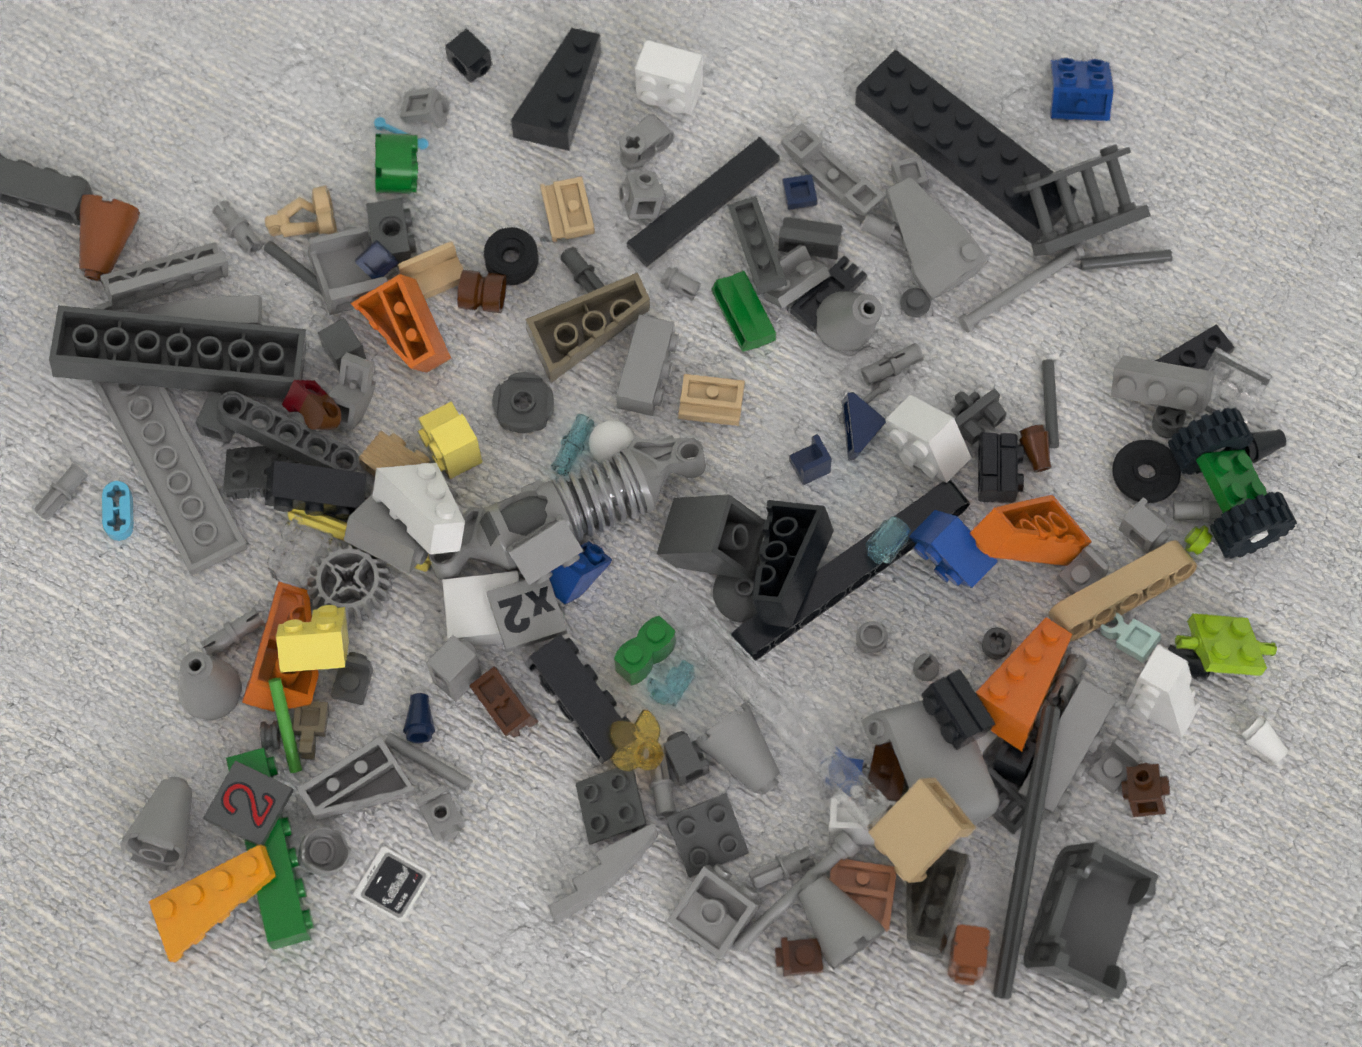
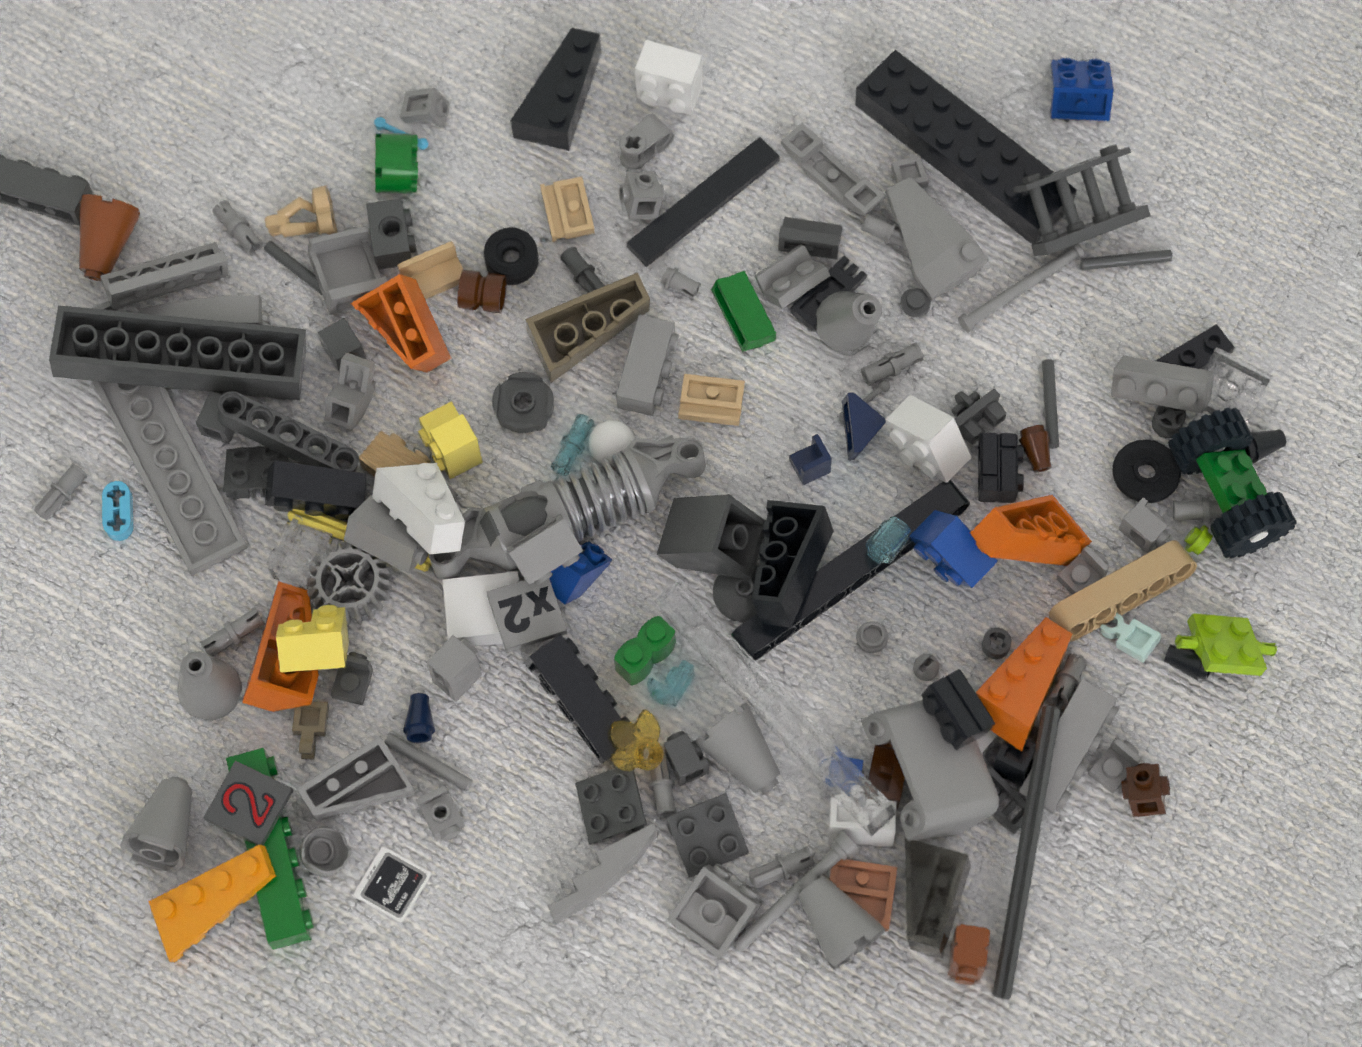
(270, 735): dark grey bush -> none
(285, 725): bright green bar -> none
(313, 404): leg -> none
(376, 260): dark blue tile -> none
(469, 55): black brick -> none
(503, 702): reddish brown hinge -> none
(757, 245): dark grey plate -> none
(799, 192): dark blue plate -> none
(799, 957): reddish brown bracket -> none
(920, 829): tan panel -> none
(1087, 918): dark grey windscreen -> none
(1164, 692): white wedge -> none
(1264, 739): white cone -> none

